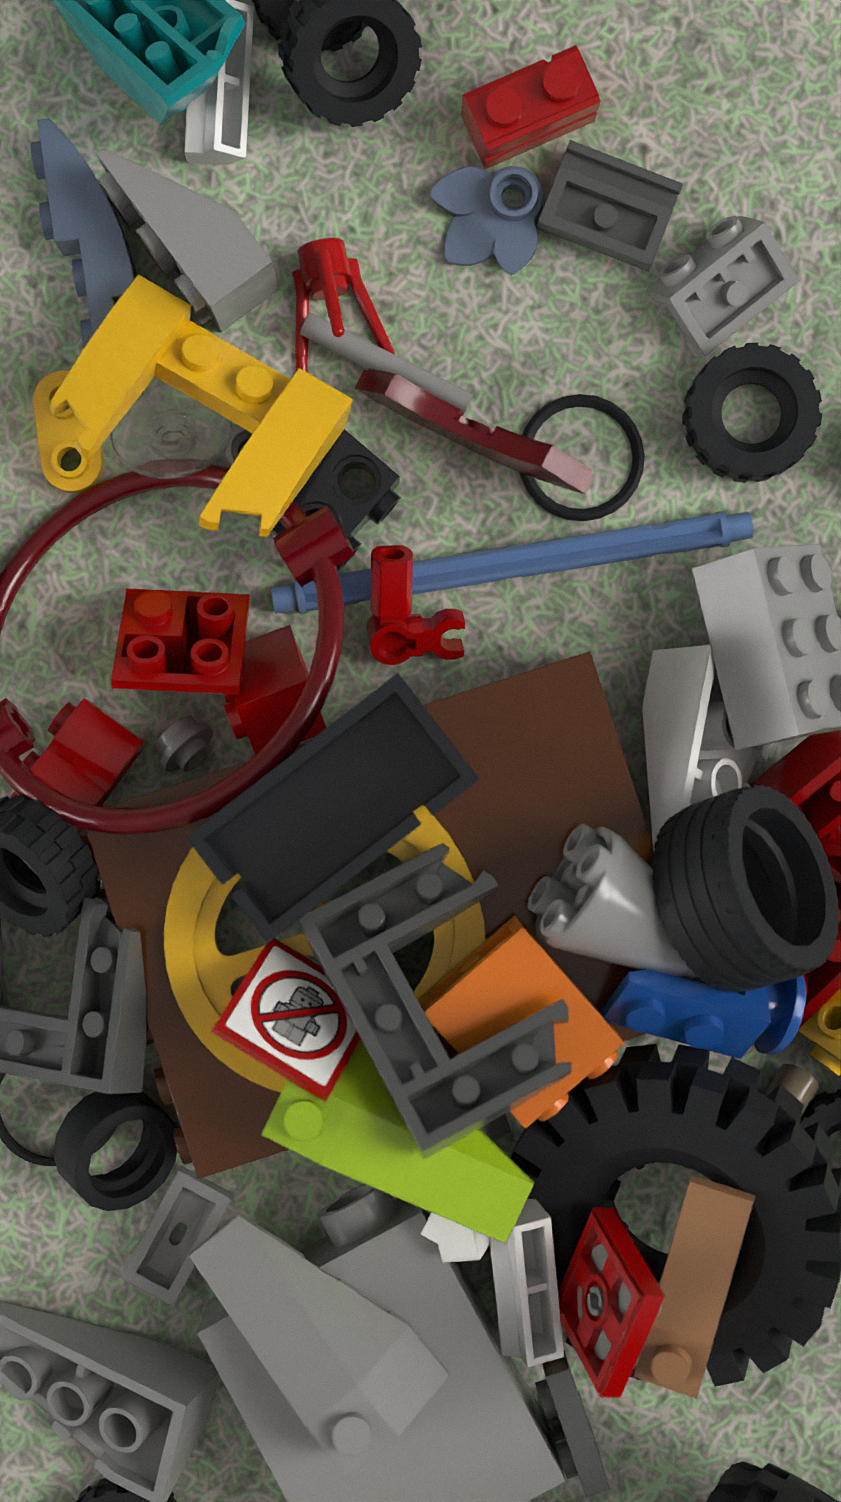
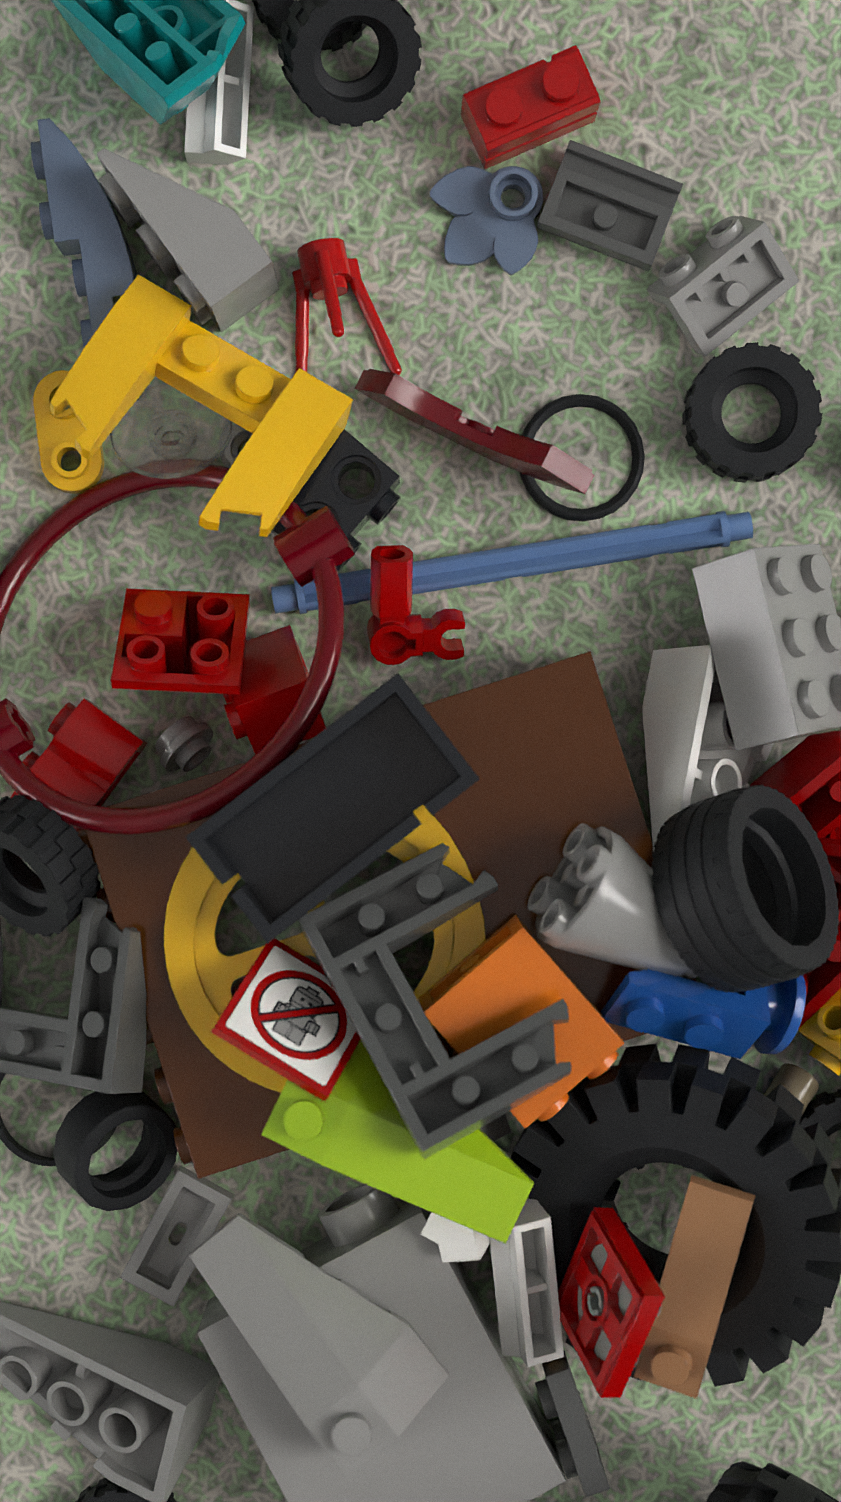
(376, 358): light grey bar -> none

